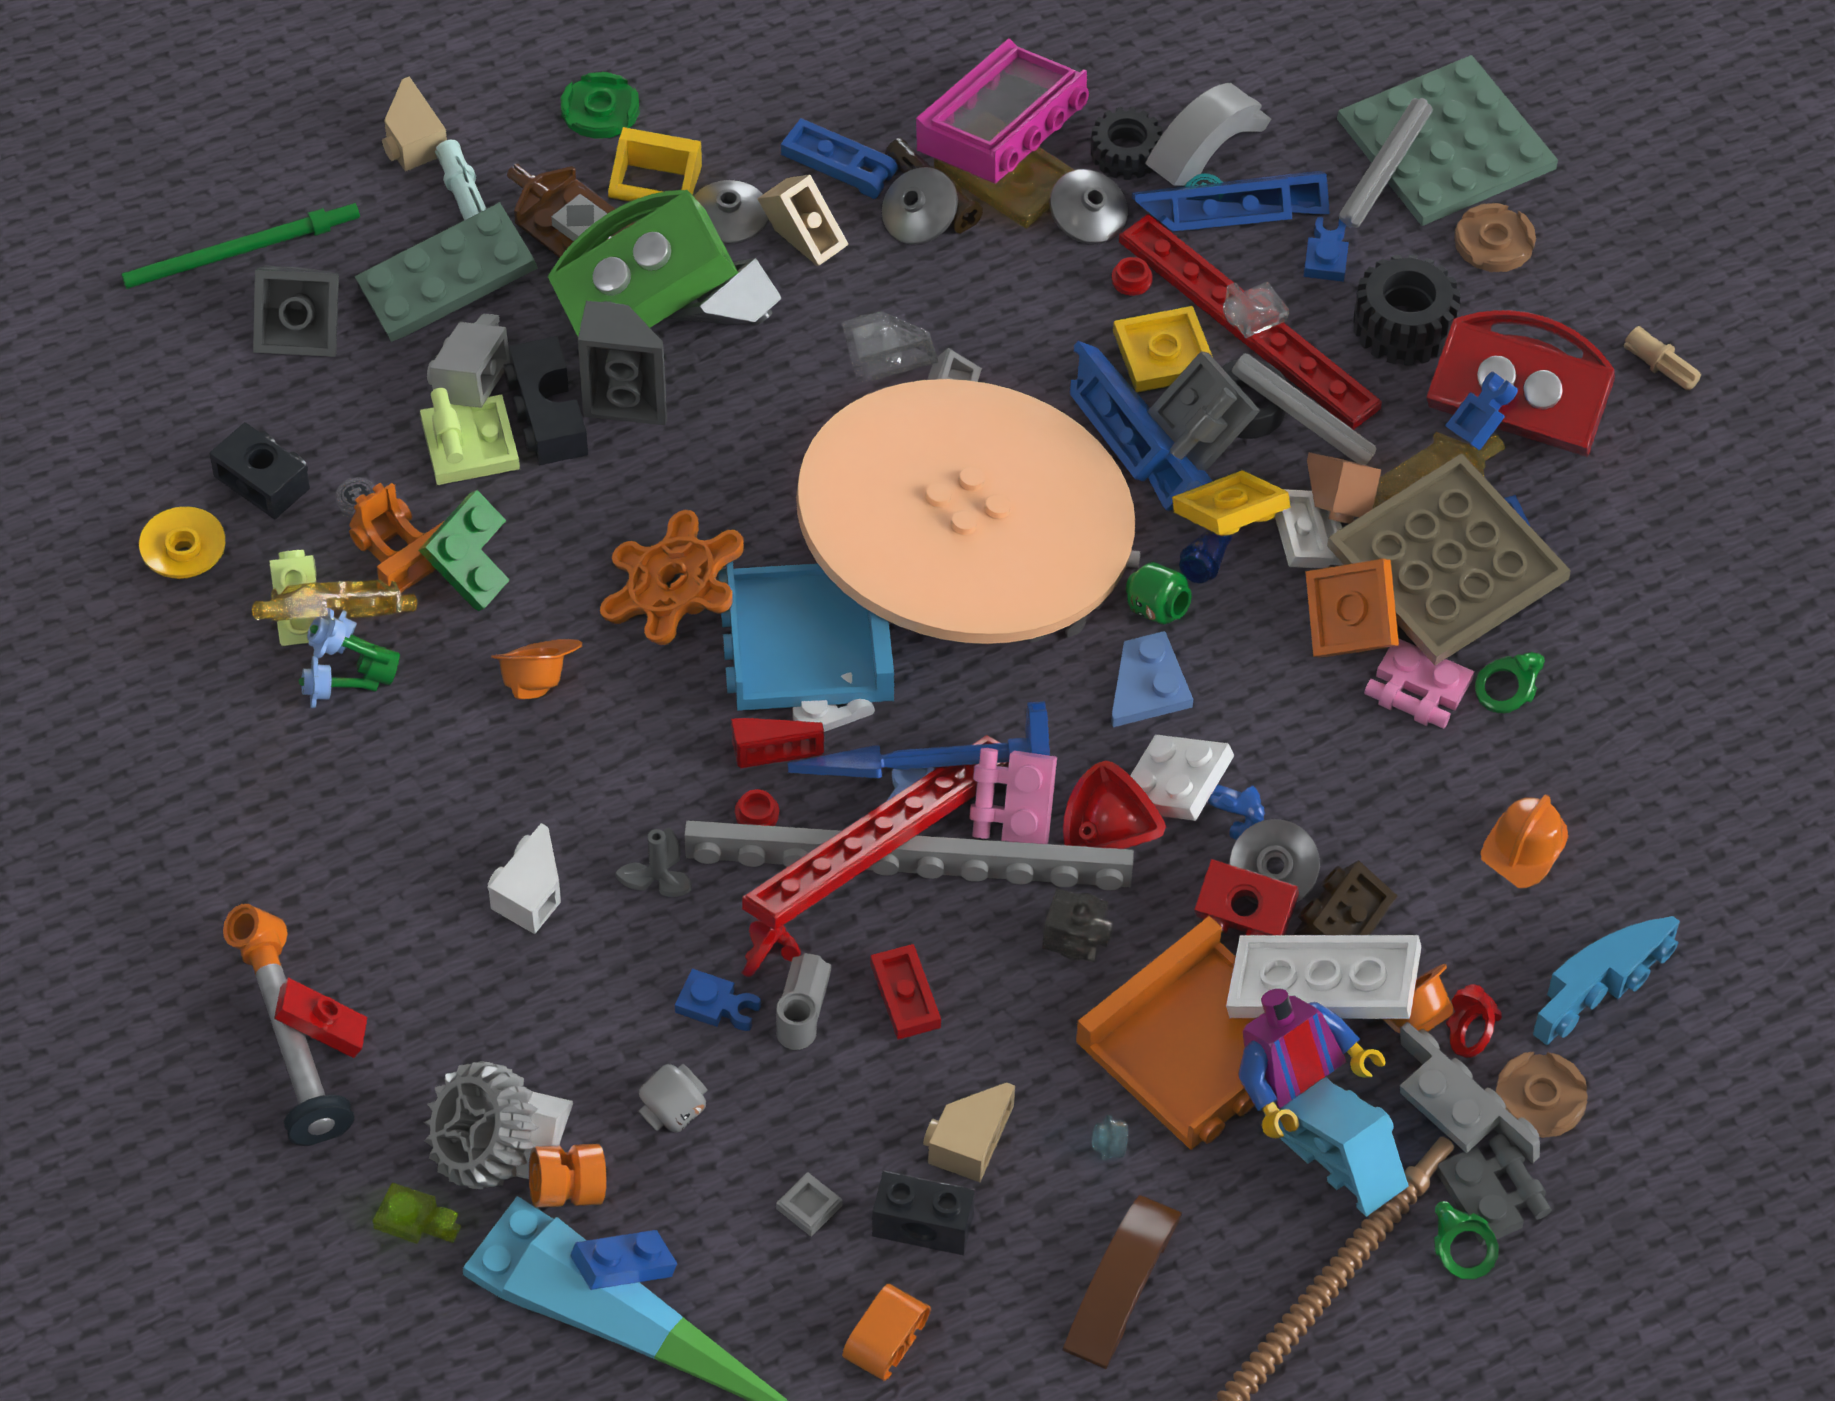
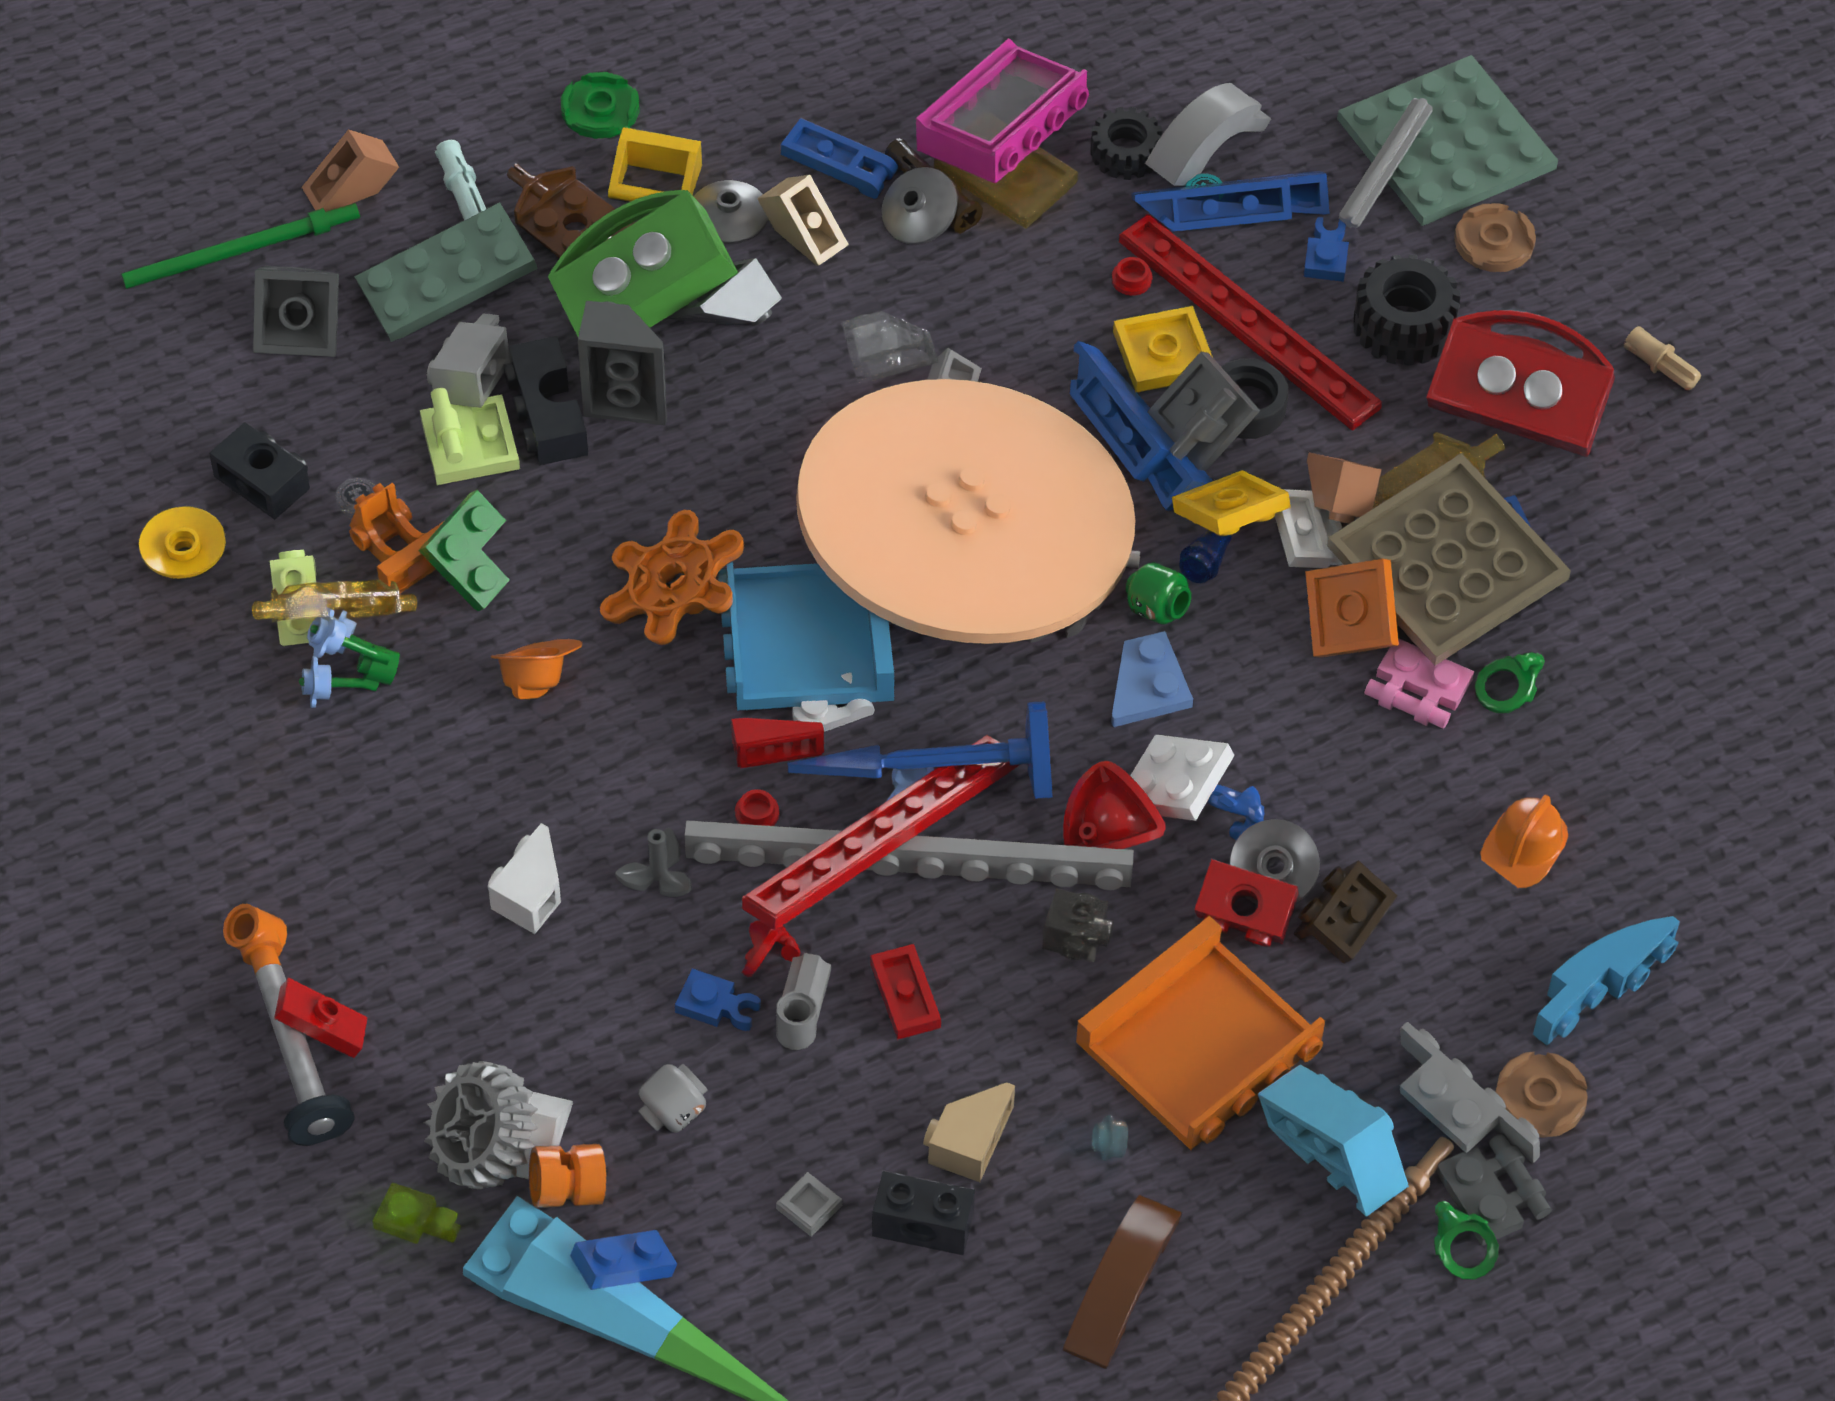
(350, 172): none -> nougat slope
(411, 128): tan slope -> none
(576, 217): tile -> none
(886, 1331): orange beam -> none
(1027, 800): bright pink plate -> none
(1081, 218): flat silver dish -> none
(1254, 309): clear bracket -> none
(1293, 1050): torso -> none
(1304, 409): light grey axle -> none
(1342, 972): white plate -> none
(1429, 1003): orange piece -> none
(1468, 1005): red piece -> none
(1479, 415): blue plate -> none

